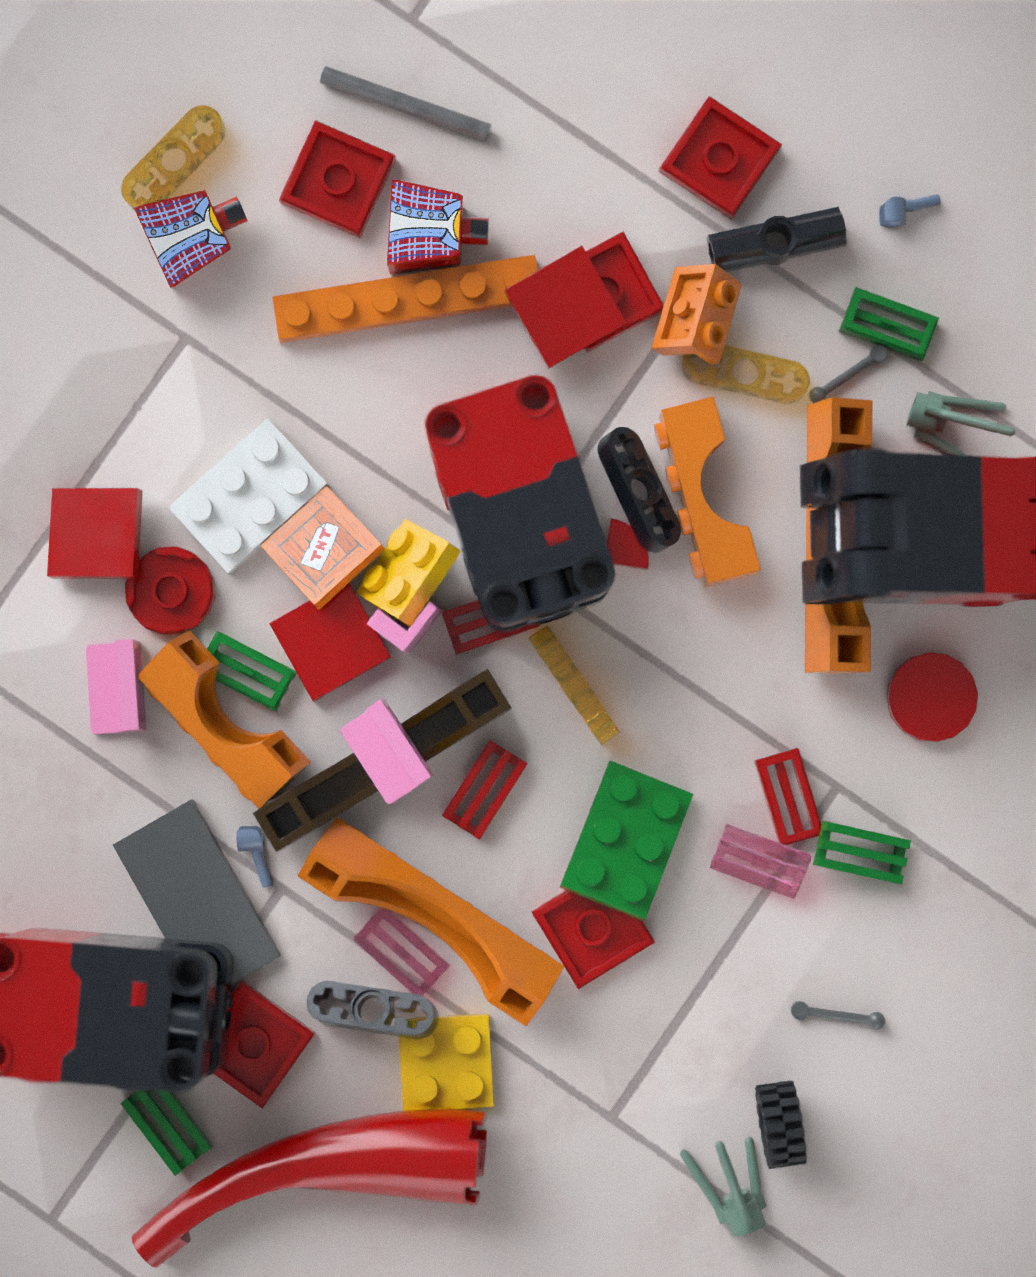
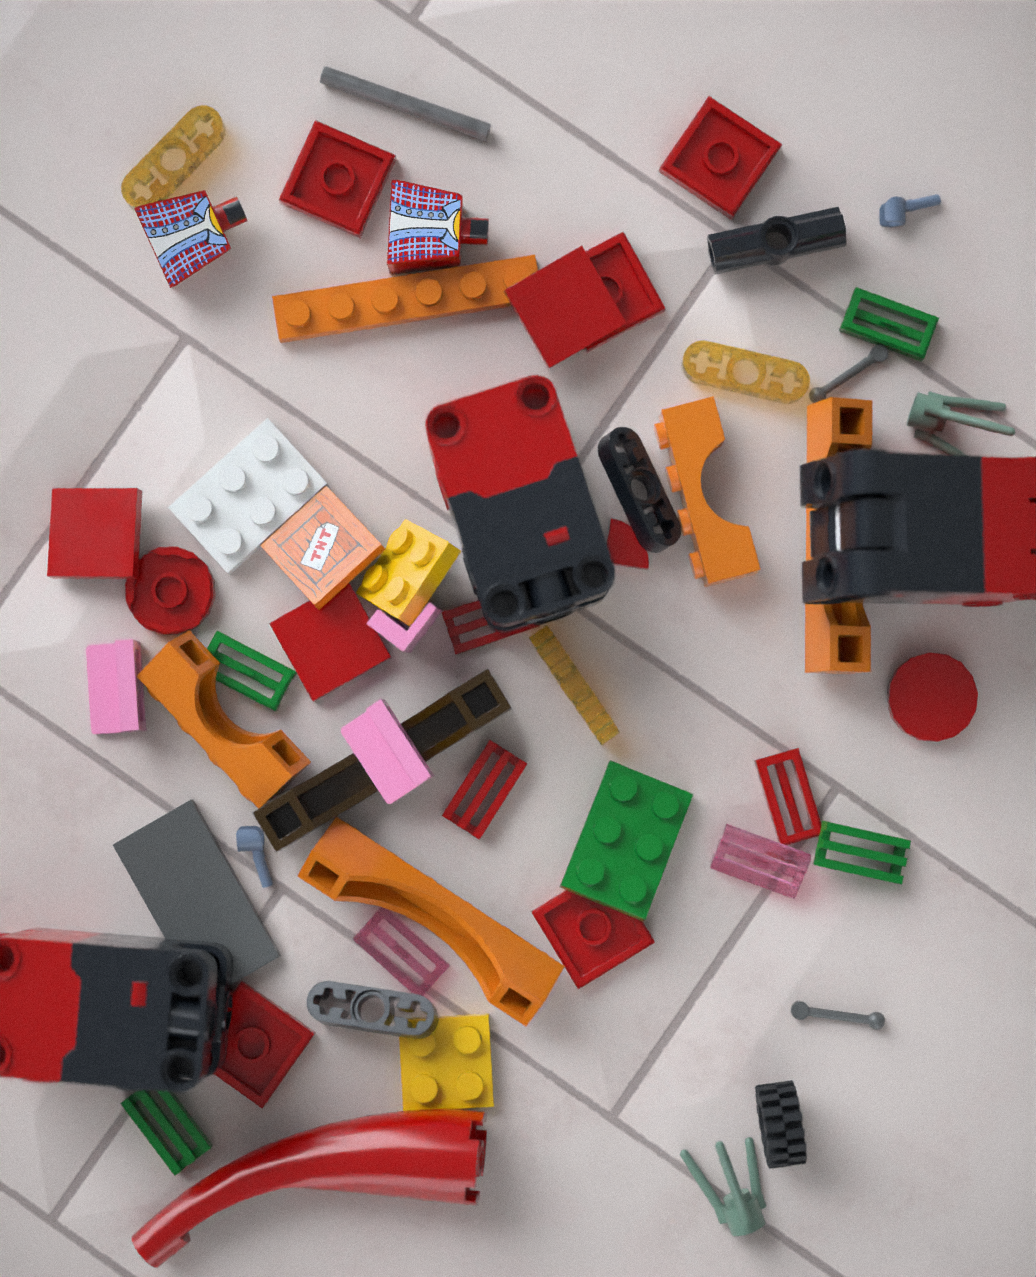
(697, 312): orange bracket -> none

